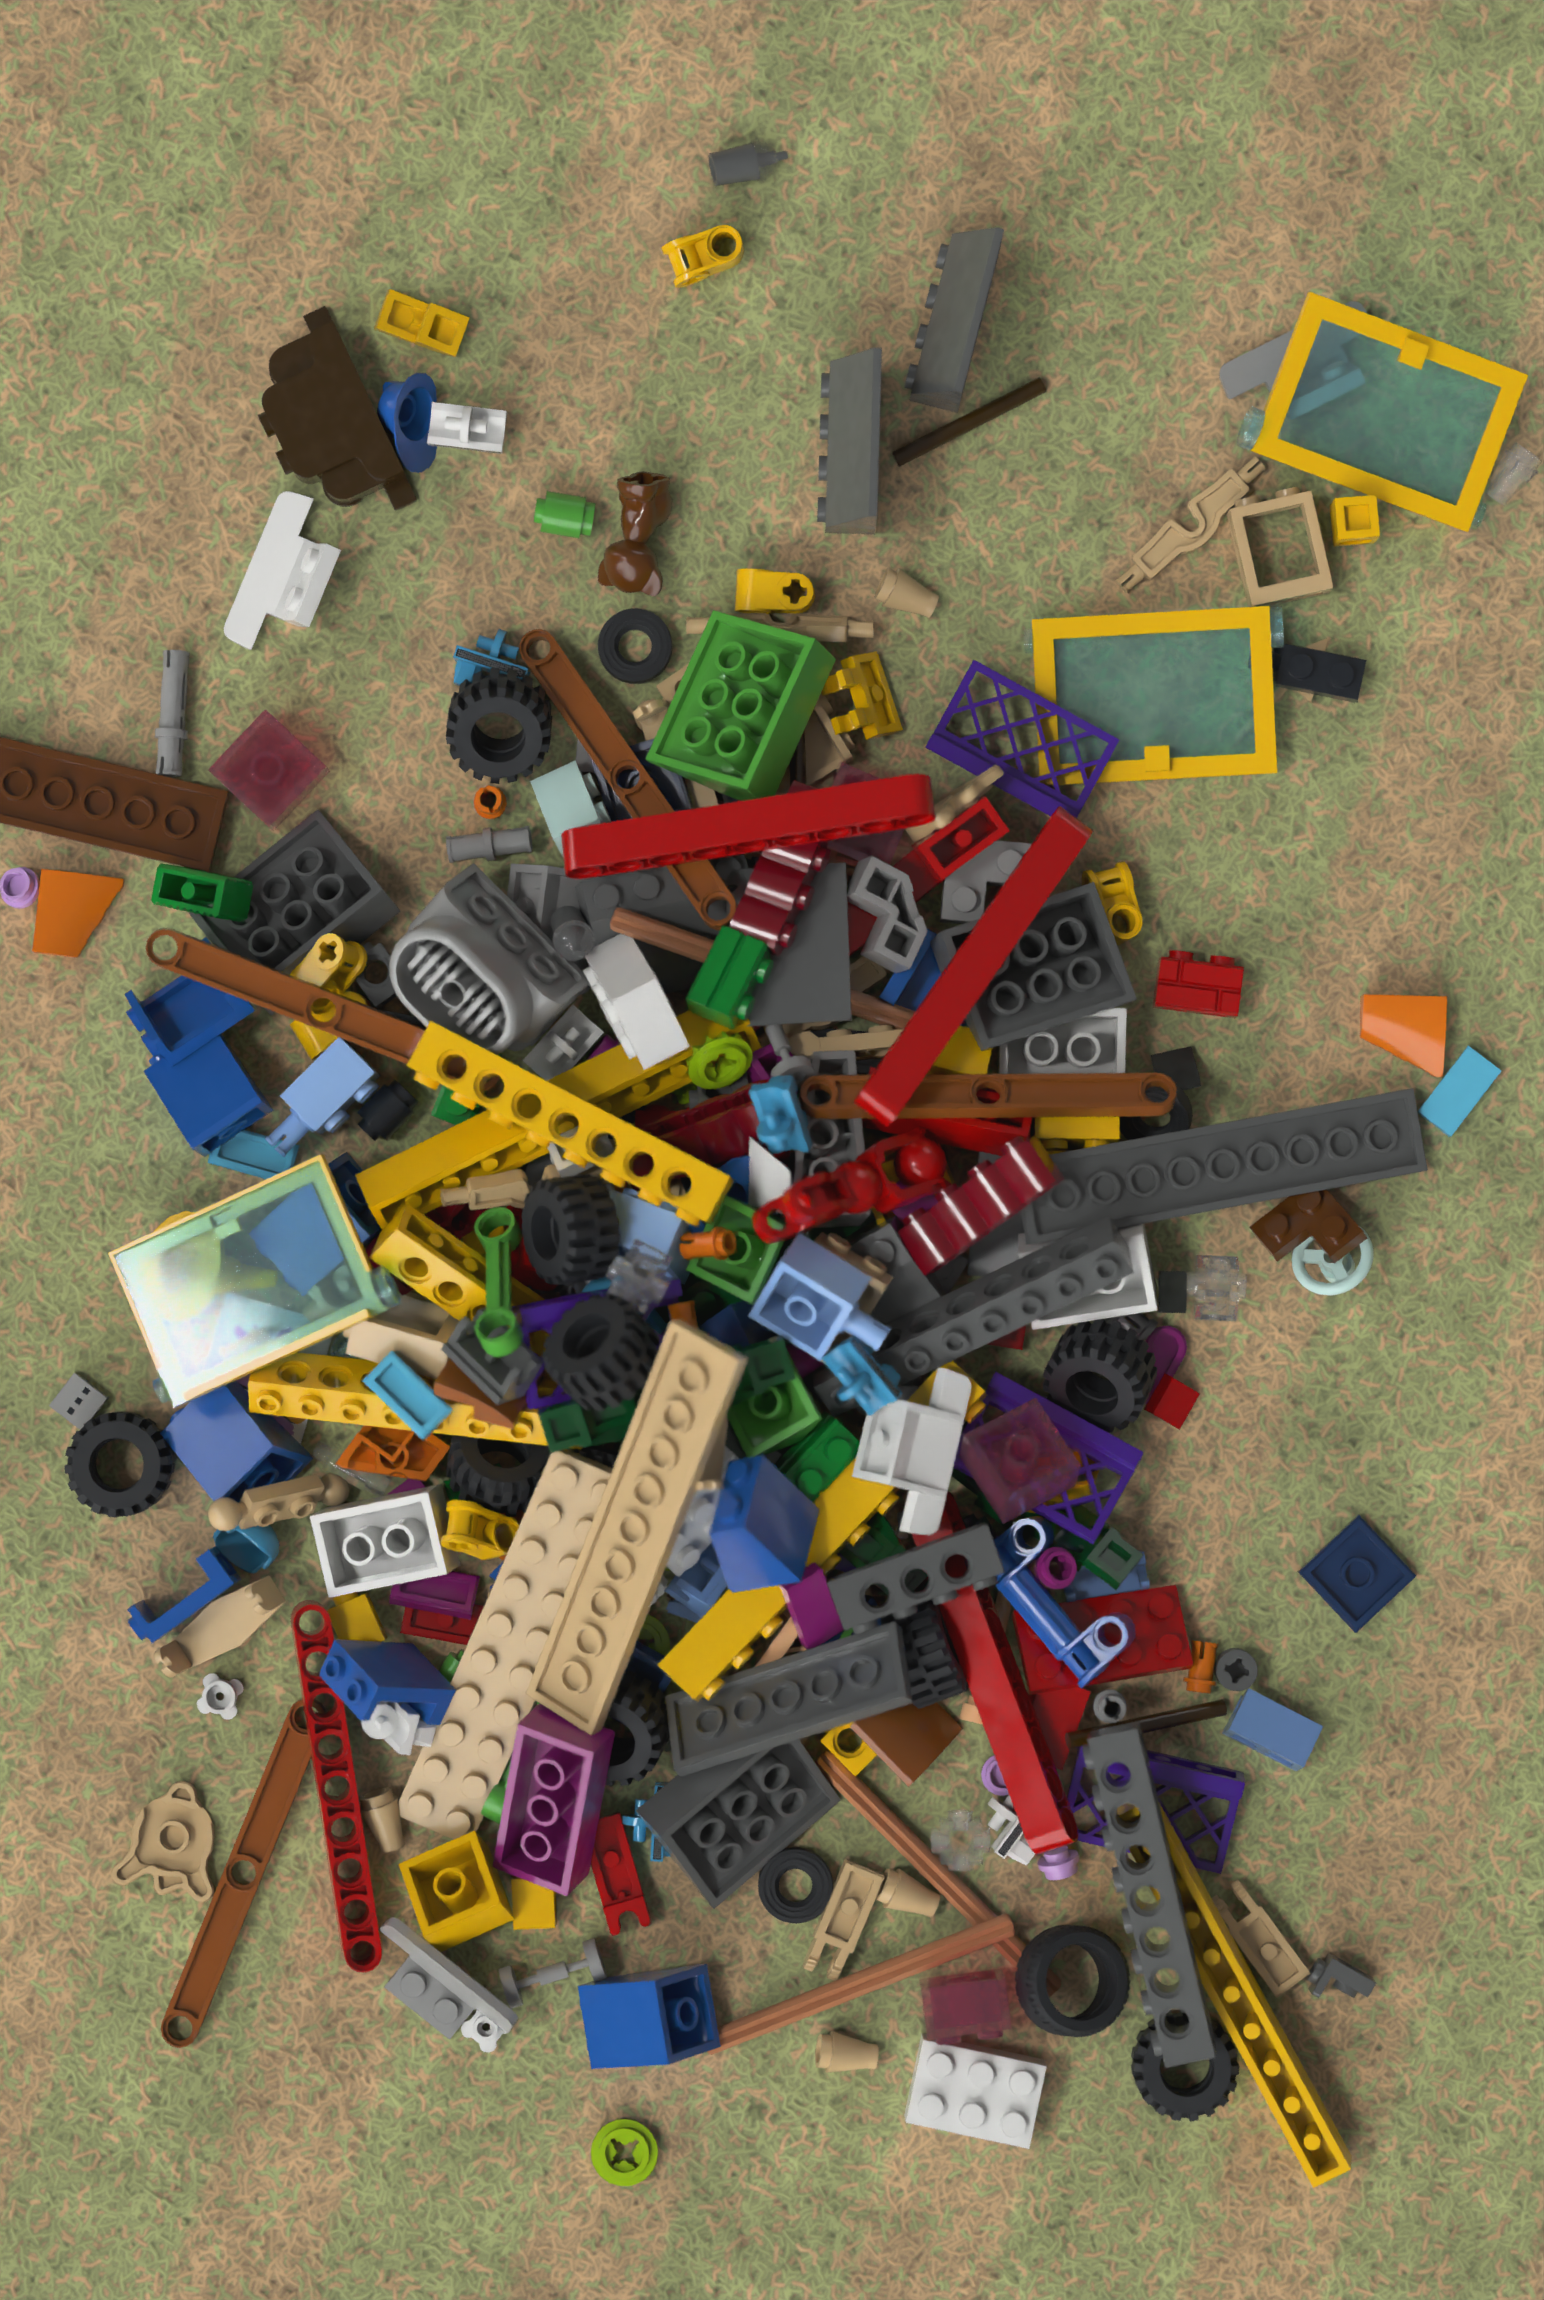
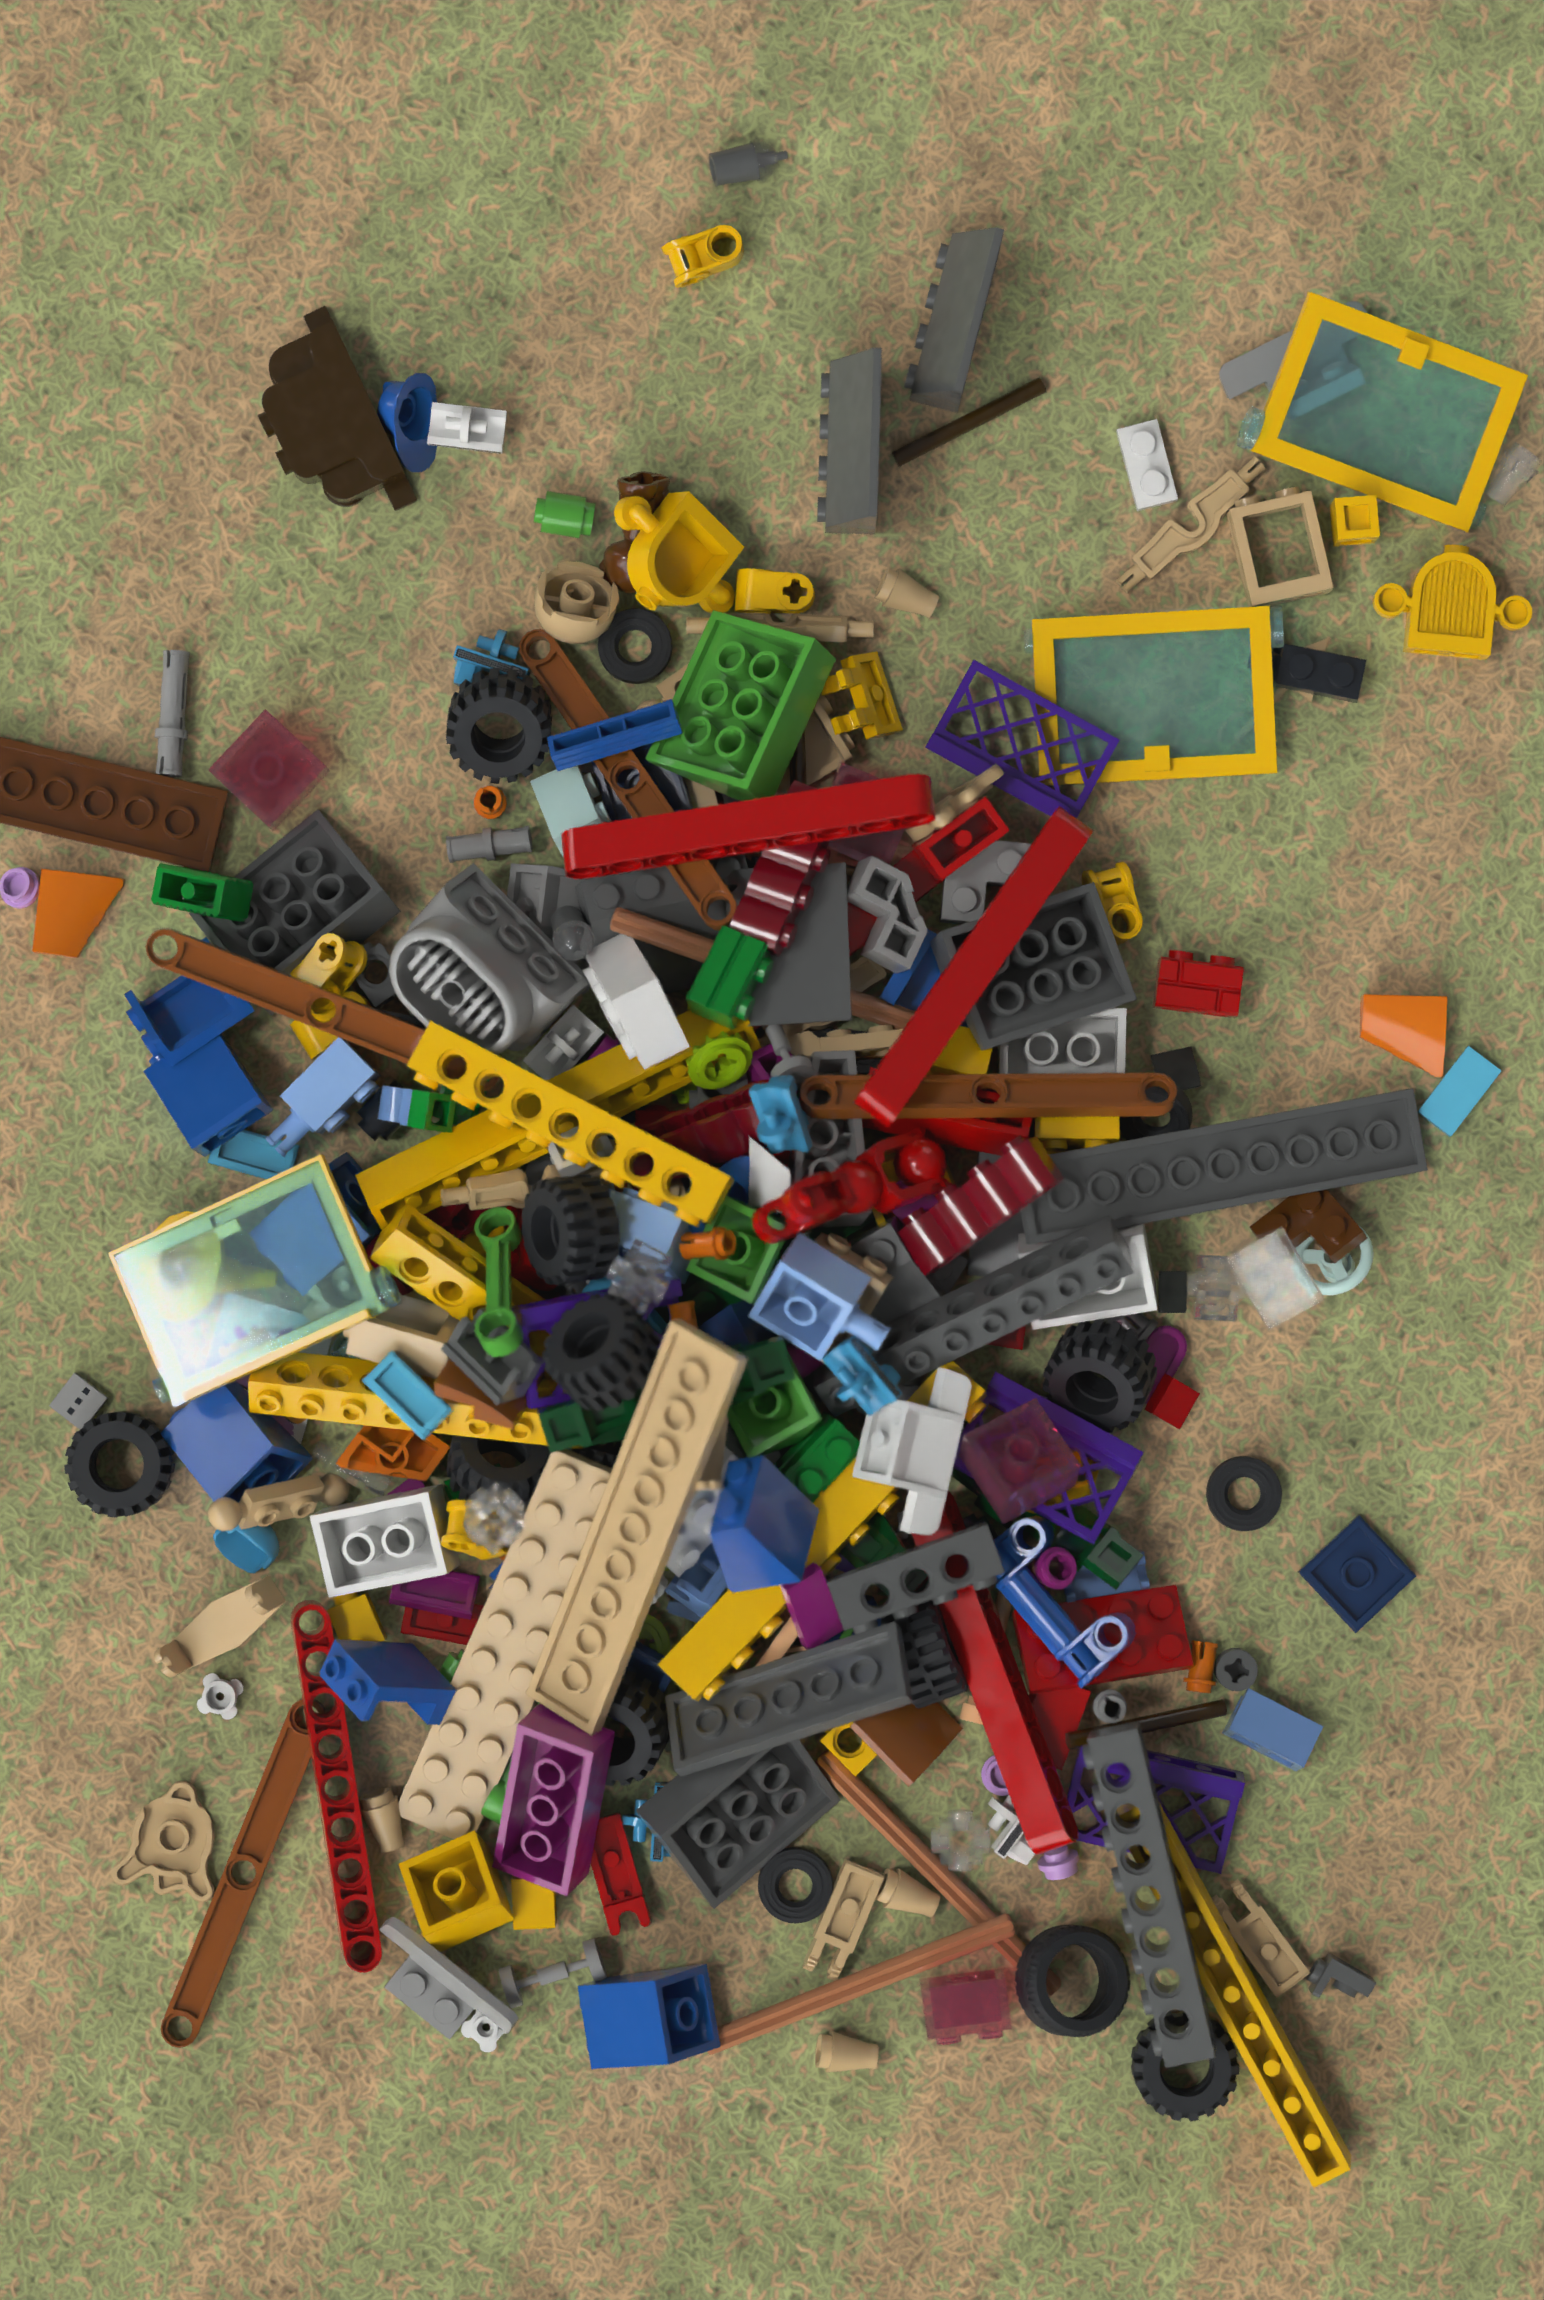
(221, 1576): blue panel -> none
(284, 574): white plate -> none
(399, 1727): white hips -> none
(415, 1108): none -> leg
(421, 323): yellow slope -> none
(490, 1529): none -> clear brick
(575, 602): none -> tan cylinder
(614, 735): none -> blue piece
(624, 2172): lime gear -> none
(678, 553): none -> yellow piece
(975, 2091): white brick -> none
(1147, 465): none -> white plate
(1269, 1488): none -> black tyre
(1274, 1276): none -> clear slope
(1451, 607): none -> yellow piece

